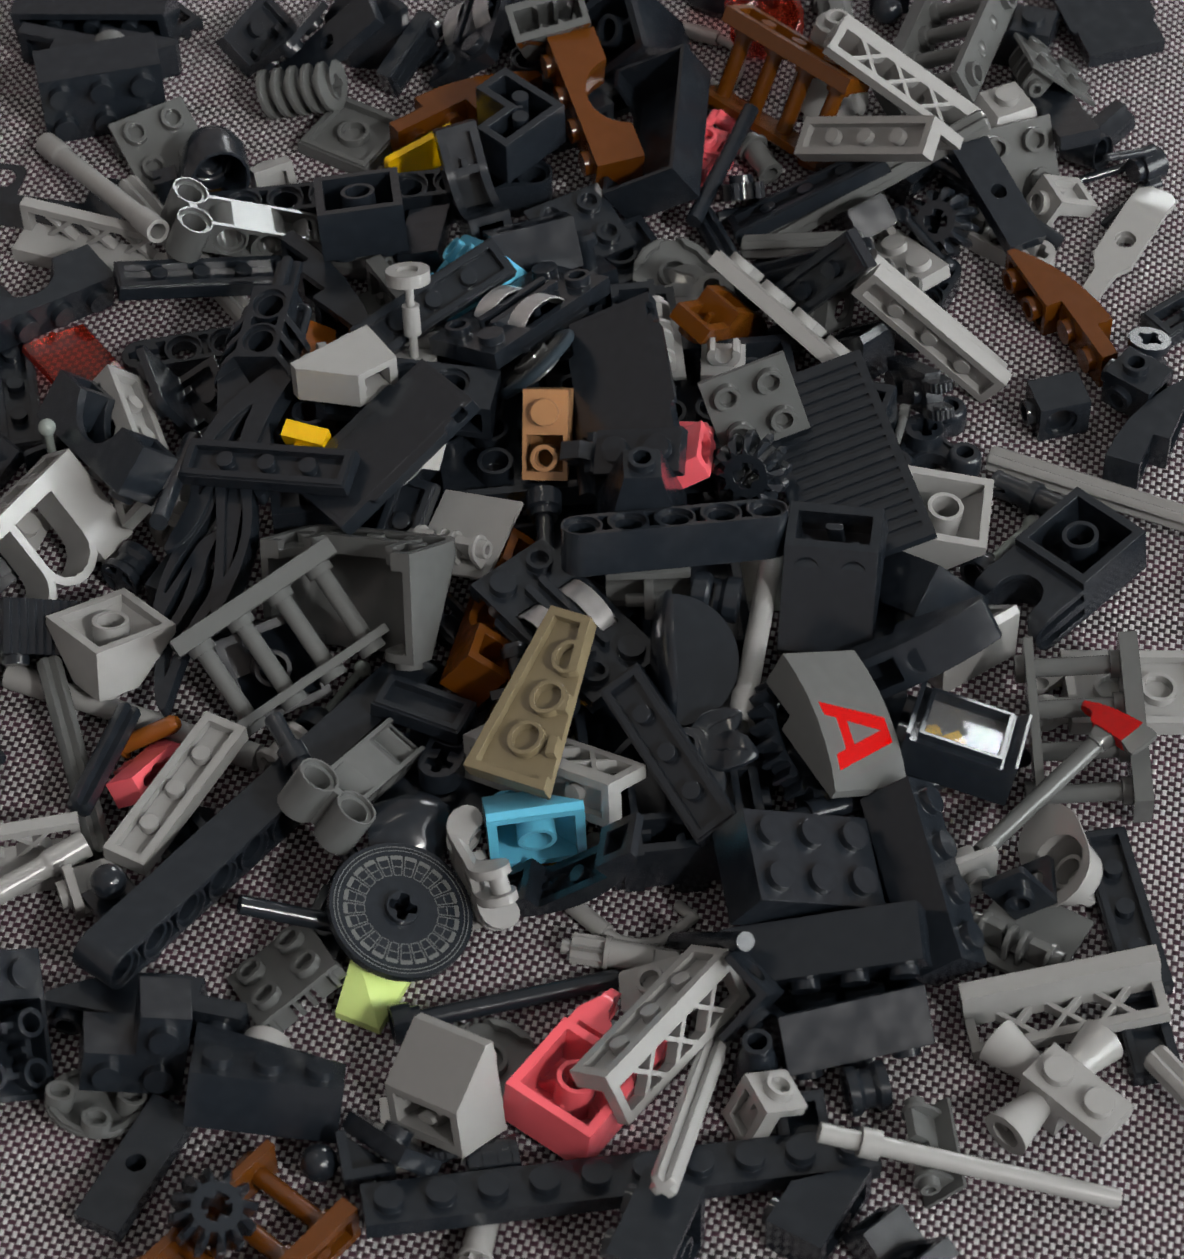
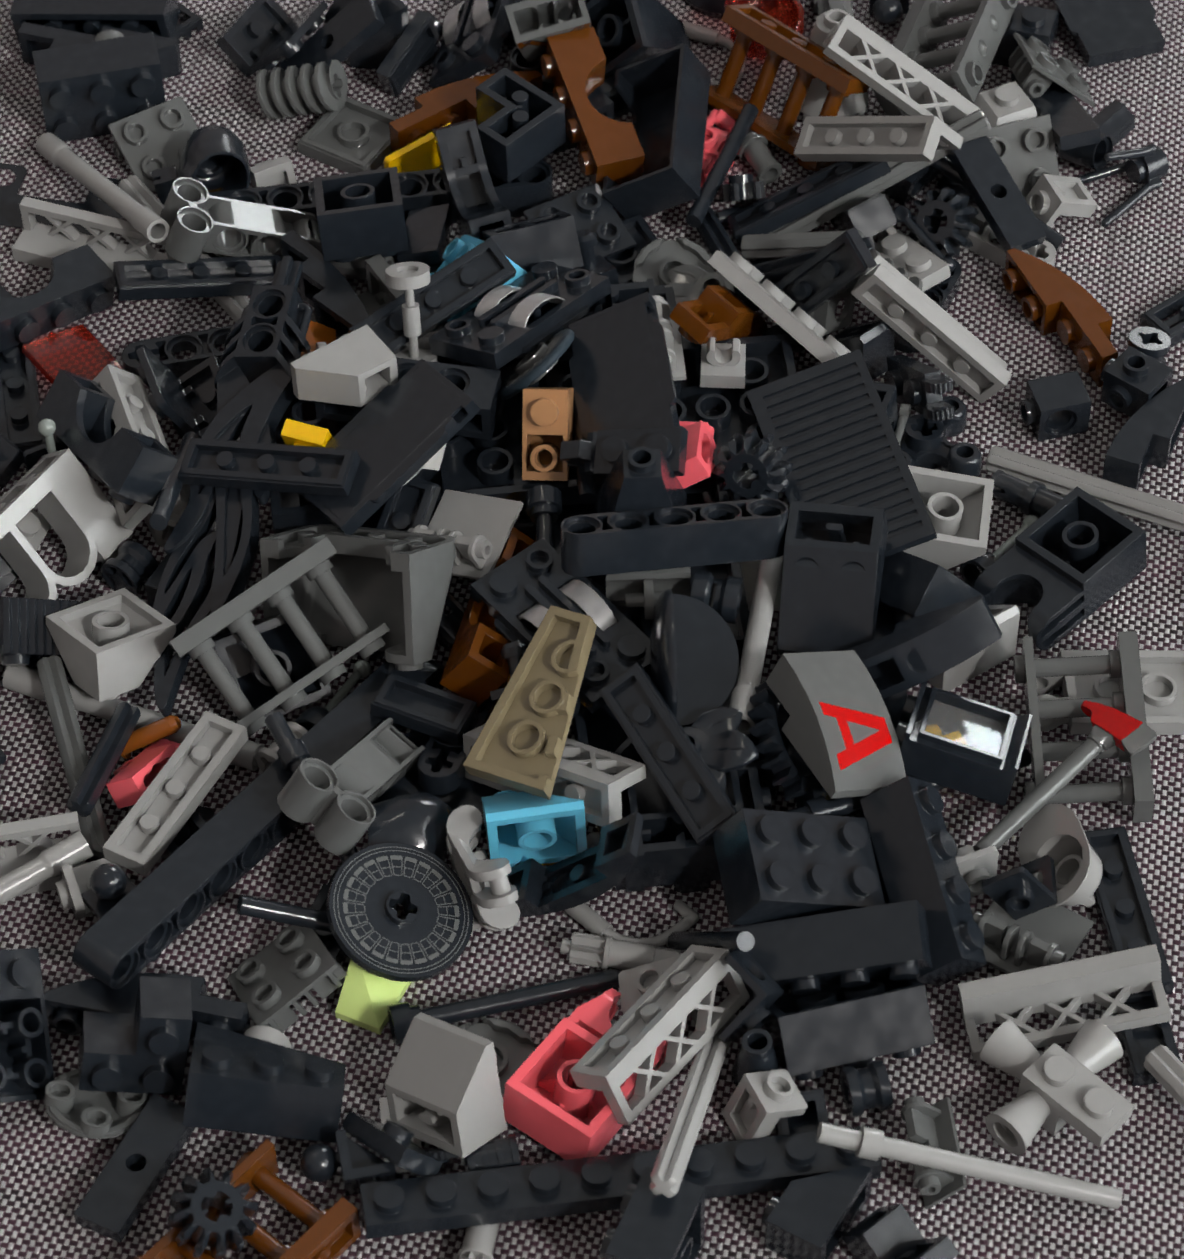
(755, 397): dark grey hinge -> none
(1133, 225): light grey piece -> none

